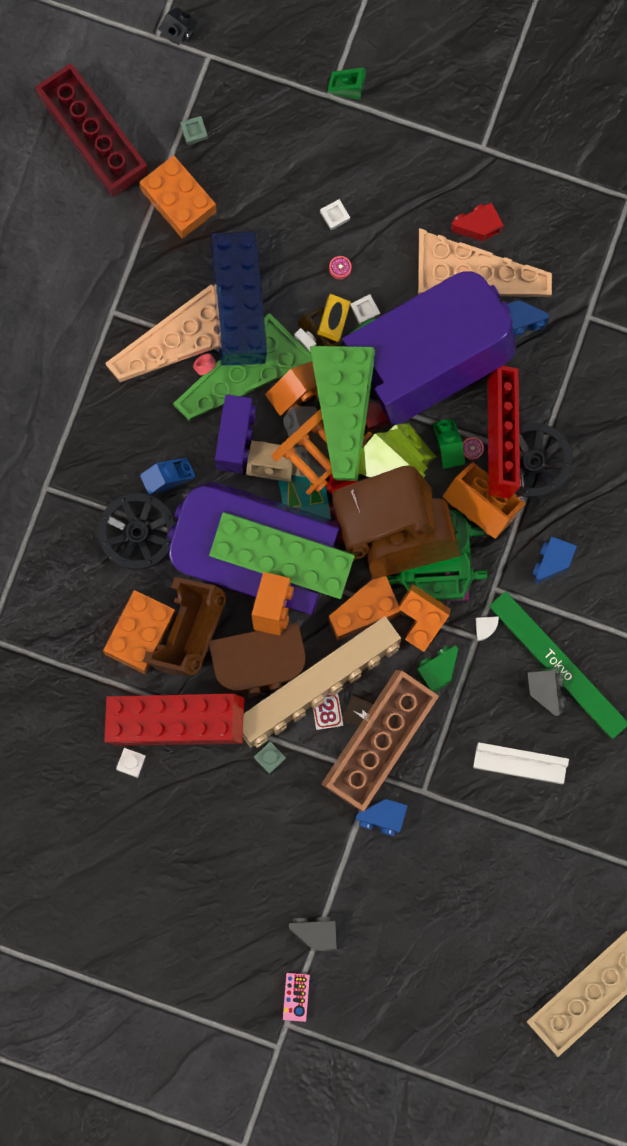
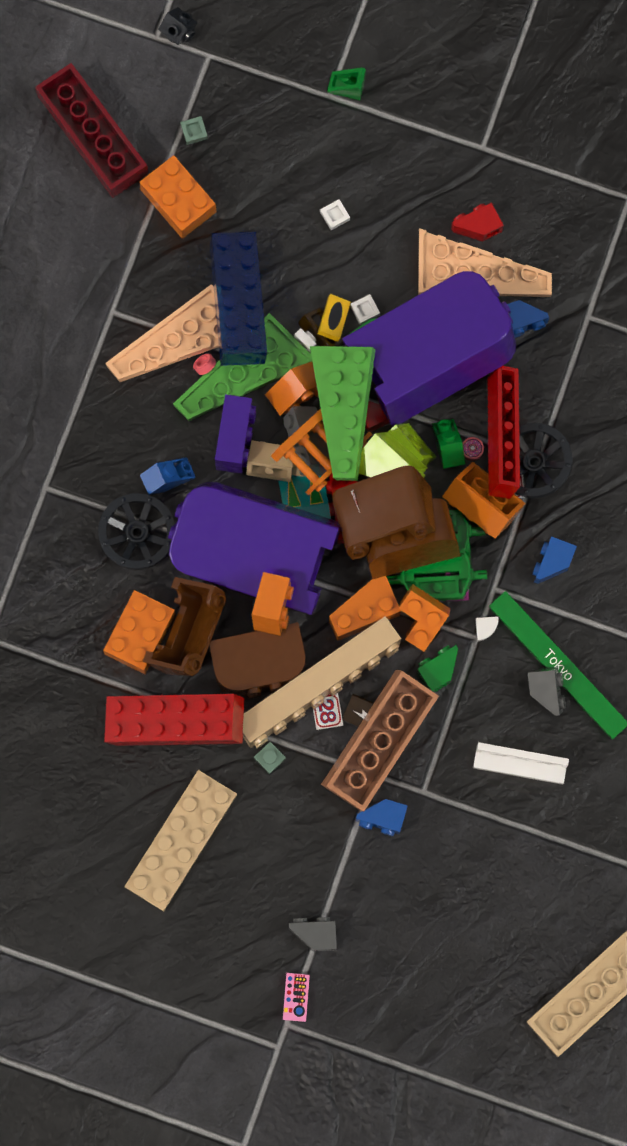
(131, 762): white plate -> none
(180, 840): none -> tan plate
(282, 554): bright green plate -> none
(340, 267): tile -> none

